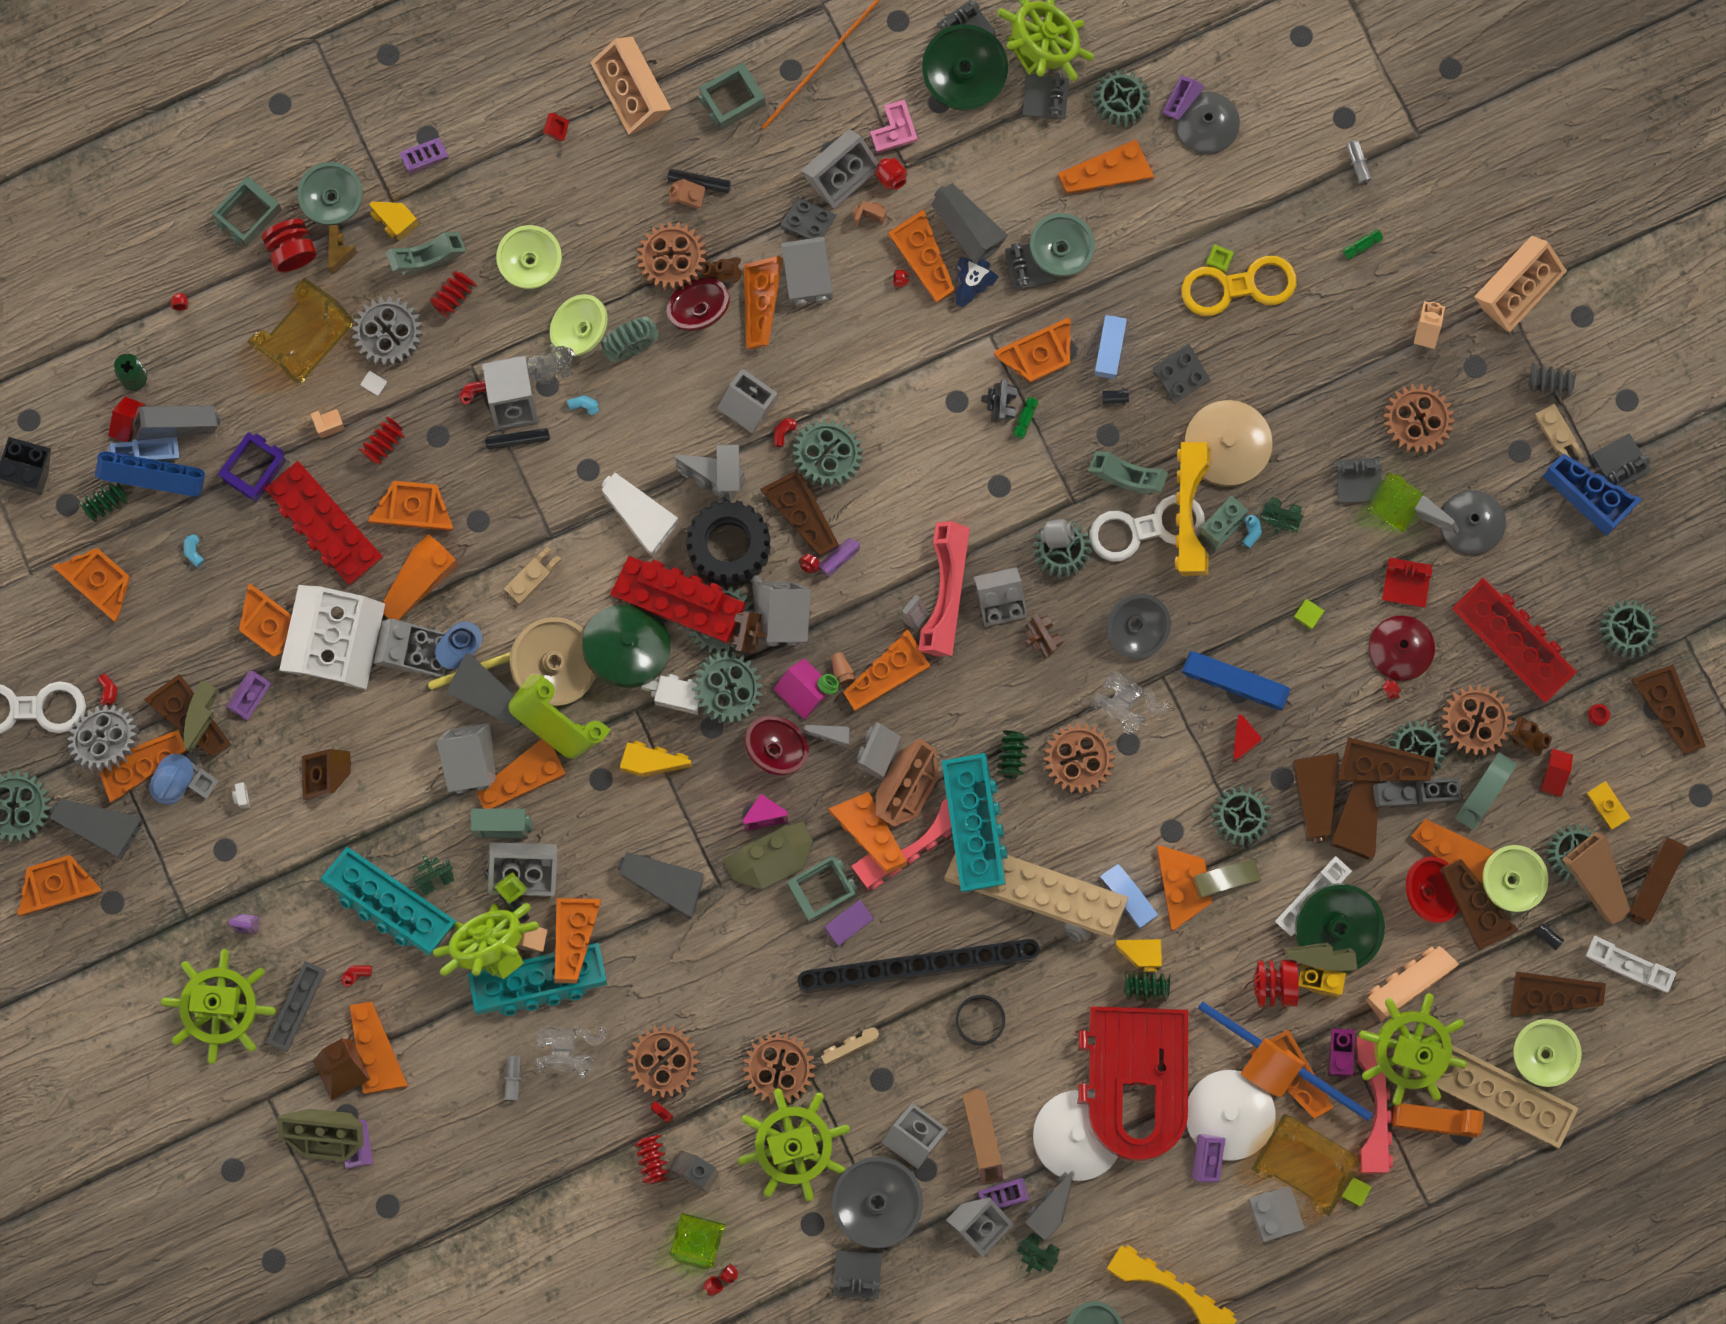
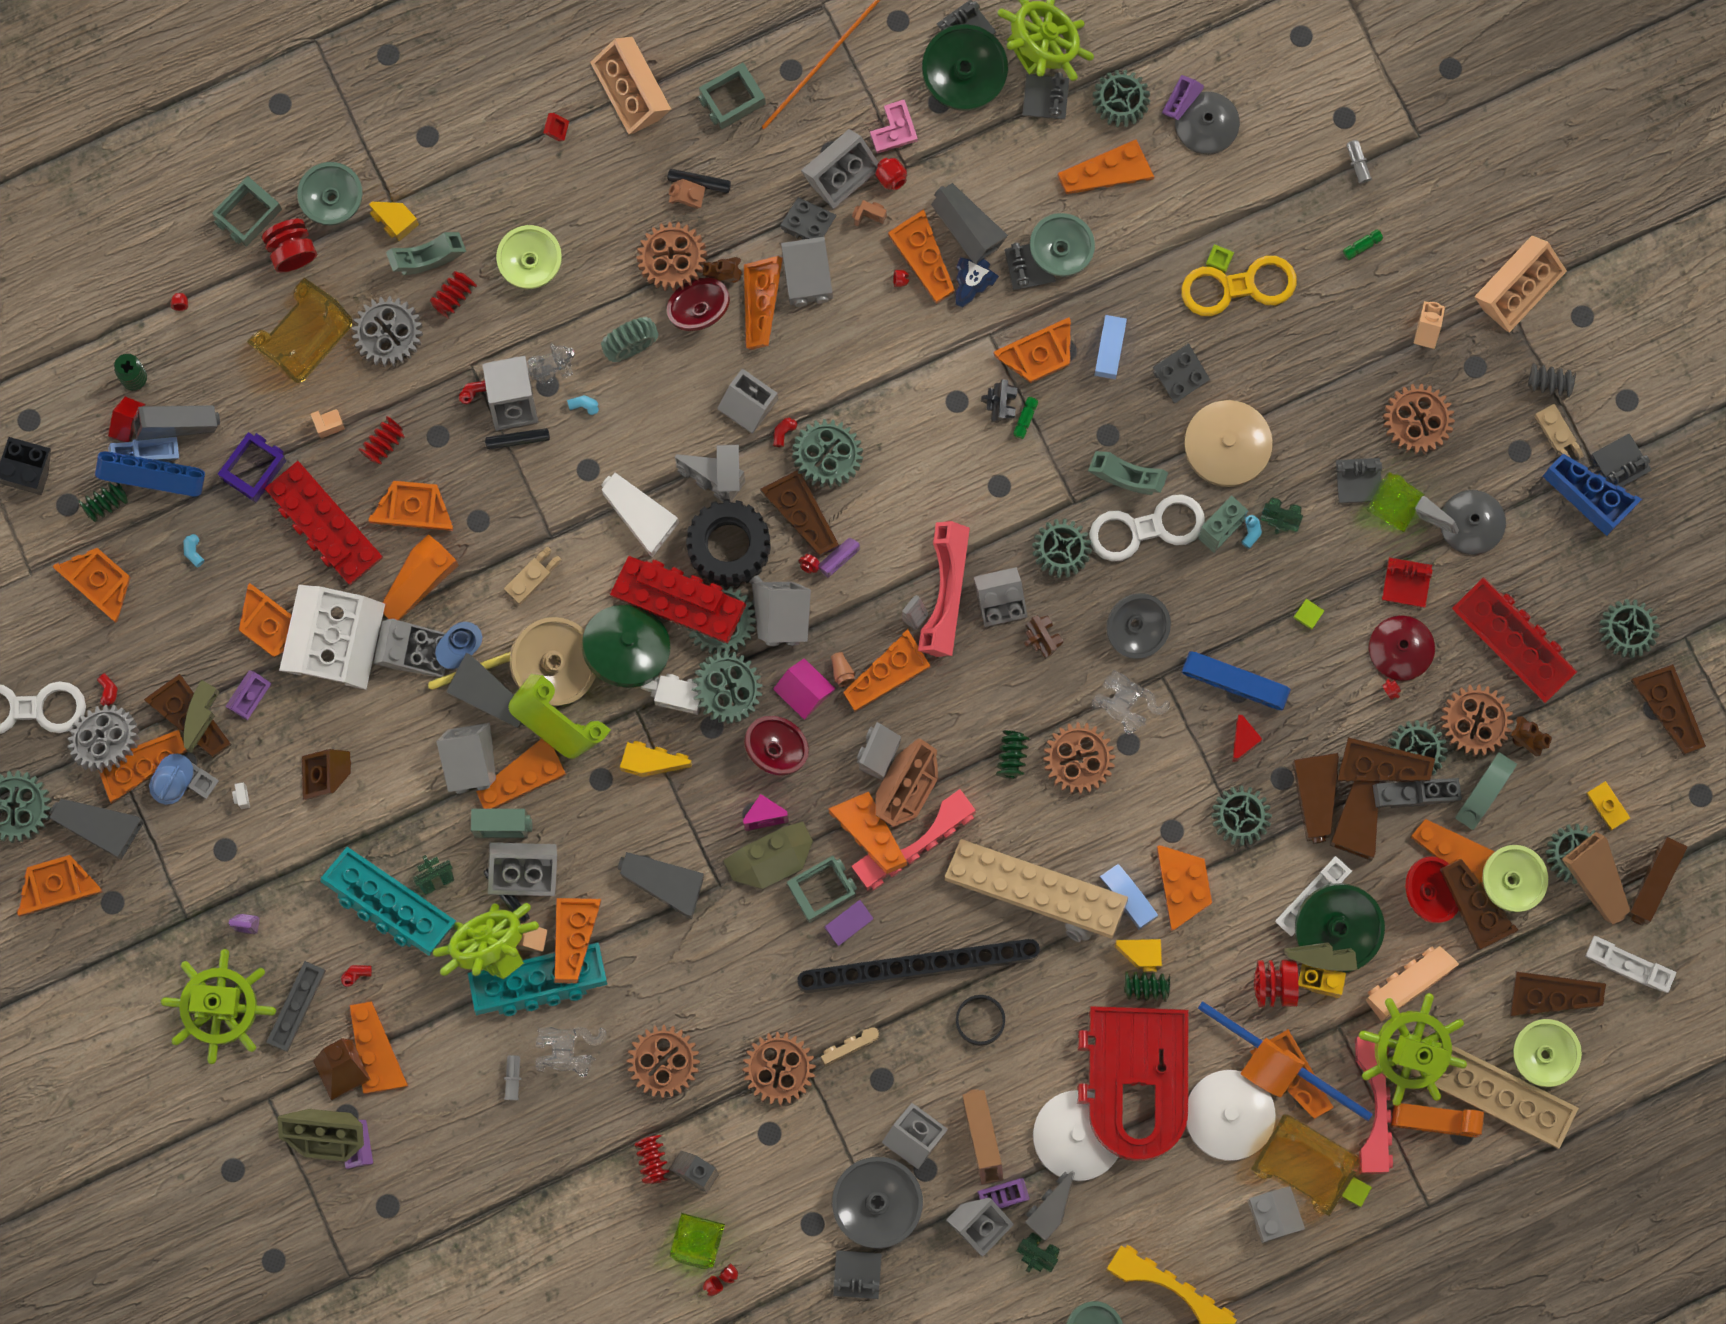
(337, 254): pearl gold slope -> none
(373, 383): white sticker -> none
(412, 152): medium lavender slope -> none
(510, 888): lime tile -> none
(579, 324): yellowish green dish -> none
(661, 1112): red tile -> none
(749, 631): reddish brown hips -> none
(793, 1144): lime piece -> none
(828, 684): bright green plate -> none
(834, 734): light grey slope -> none
(975, 822): teal plate -> none
(1057, 533): light grey head -> none
(1115, 396): black pin -> none
(1195, 462): yellow arch -> none
(1208, 1158): medium lavender slope -> none
(1226, 878): olive slope -> none
(1341, 1053): magenta slope -> none
(1549, 936): black pin -> none
(1557, 772): red slope -> none
(1598, 714): red plate -> none

